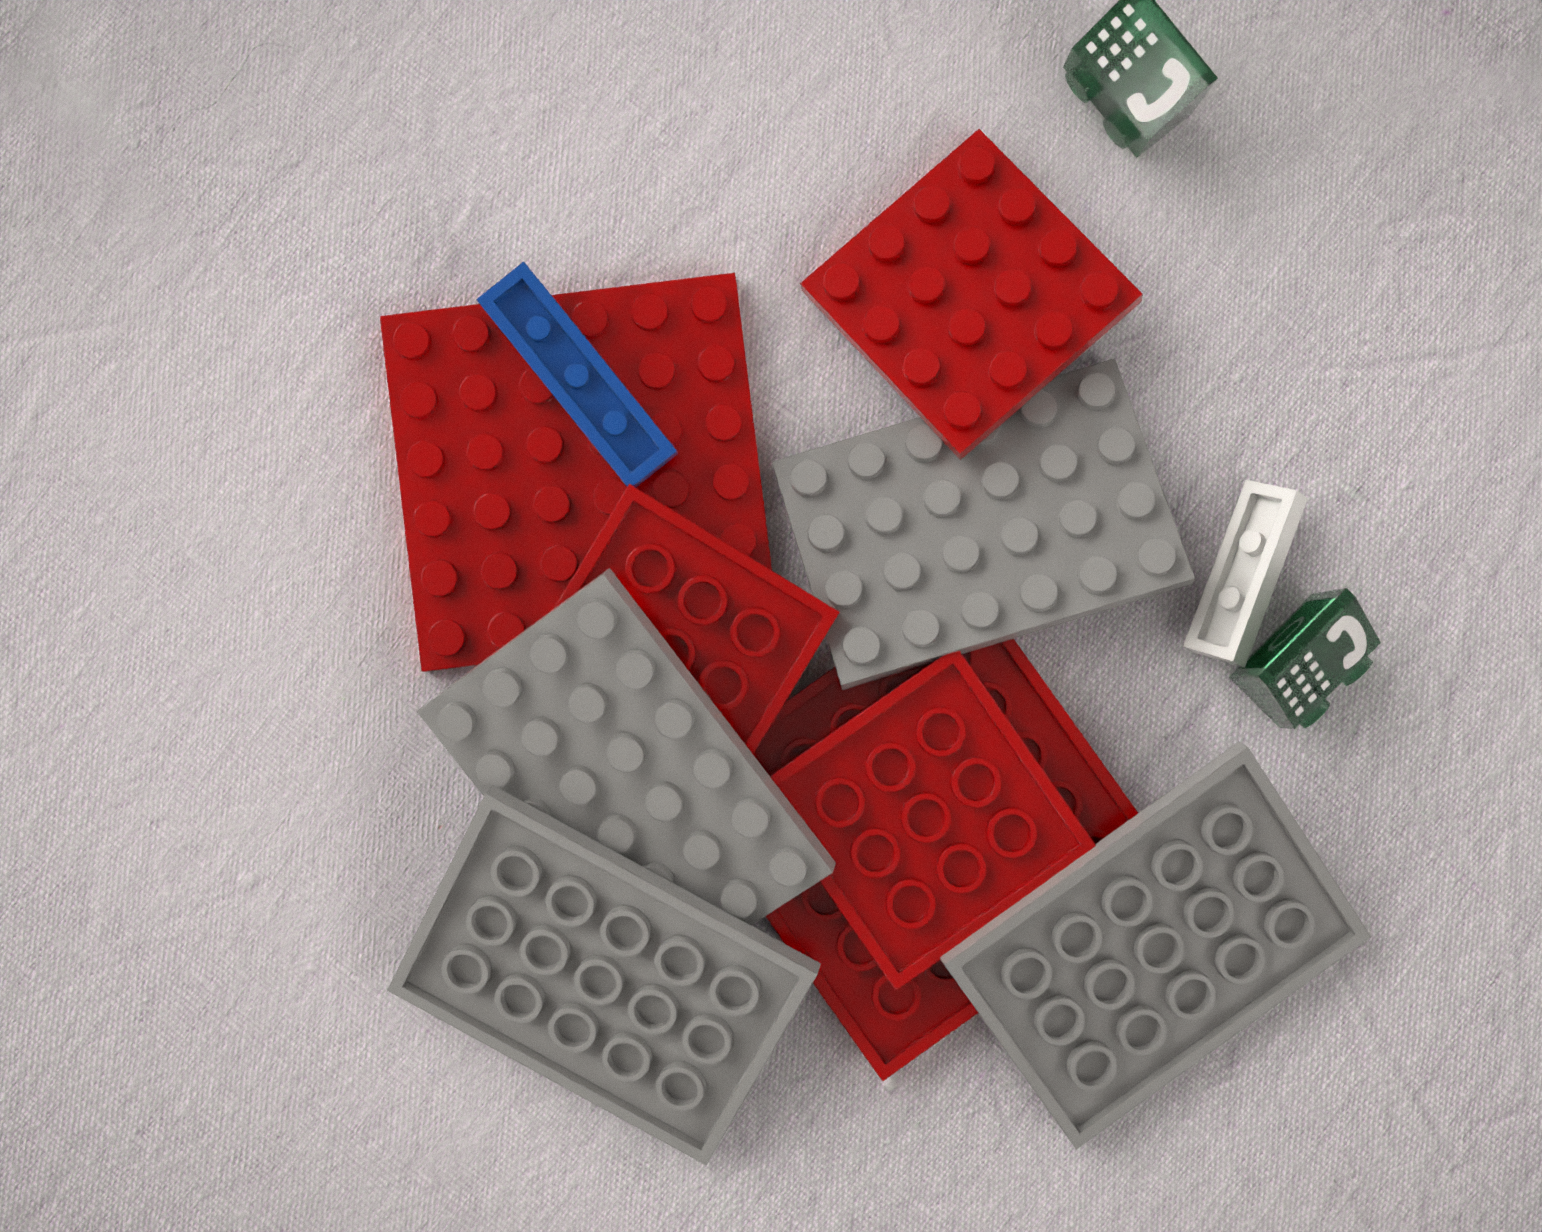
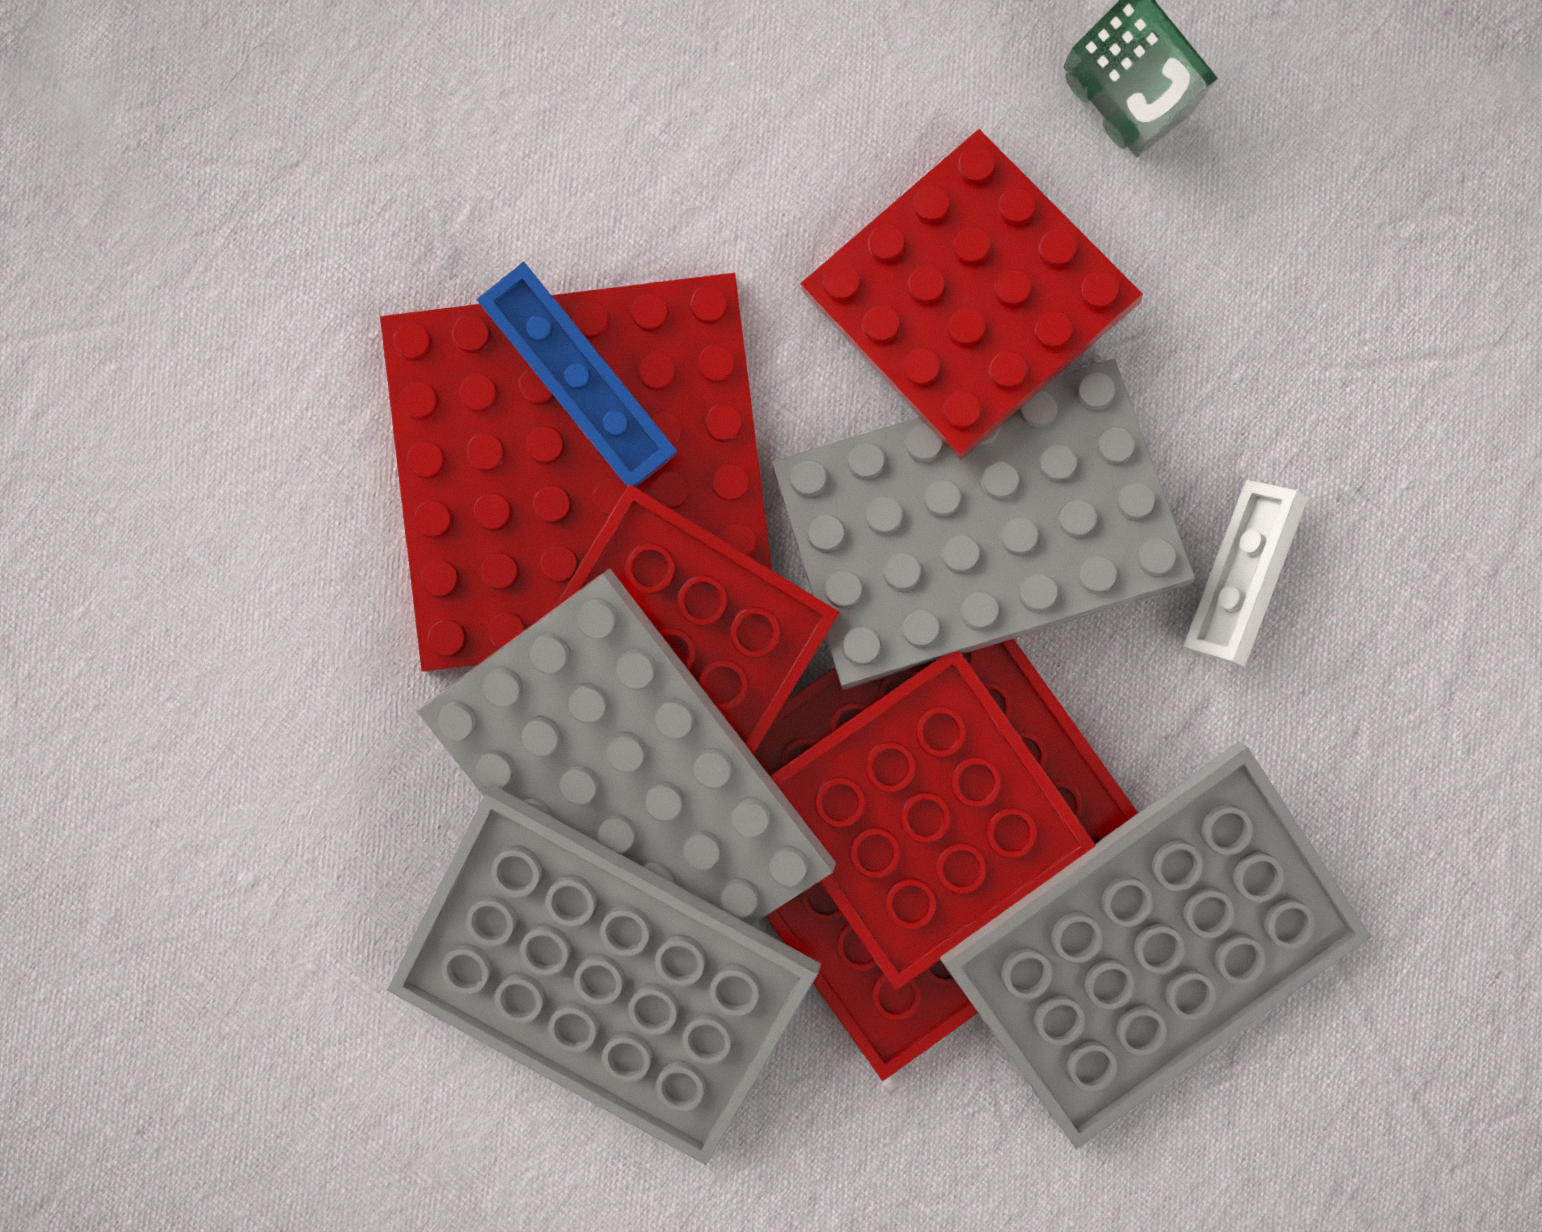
(1309, 658): clear green slope -> none

